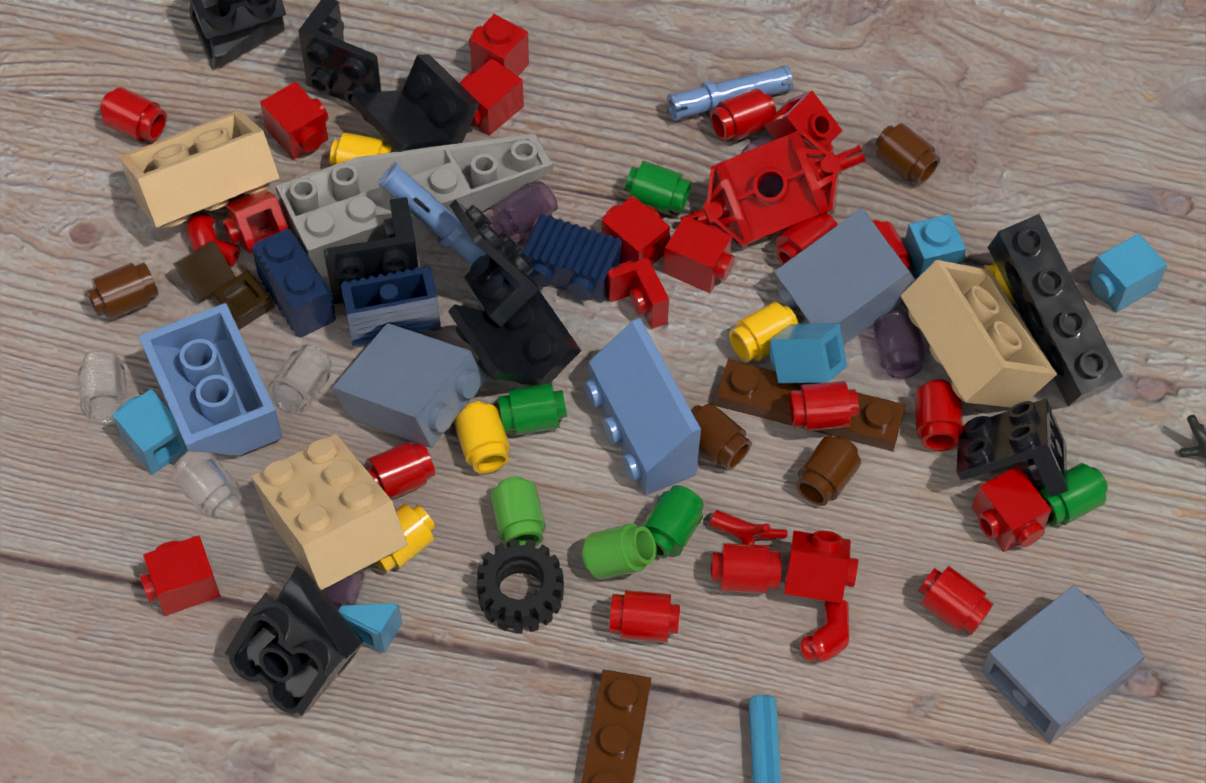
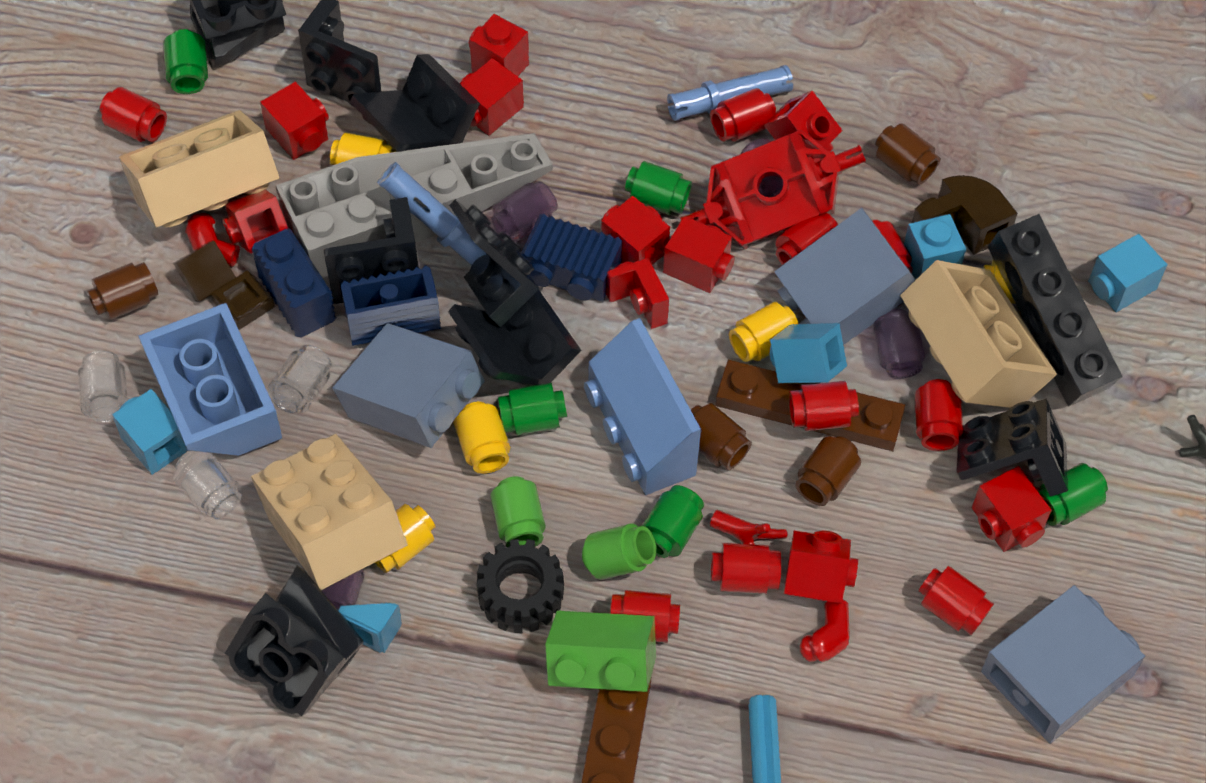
(179, 575): red brick -> none
(185, 61): none -> green brick
(401, 468): red brick -> none
(601, 651): none -> bright green brick
(975, 208): none -> dark brown brick

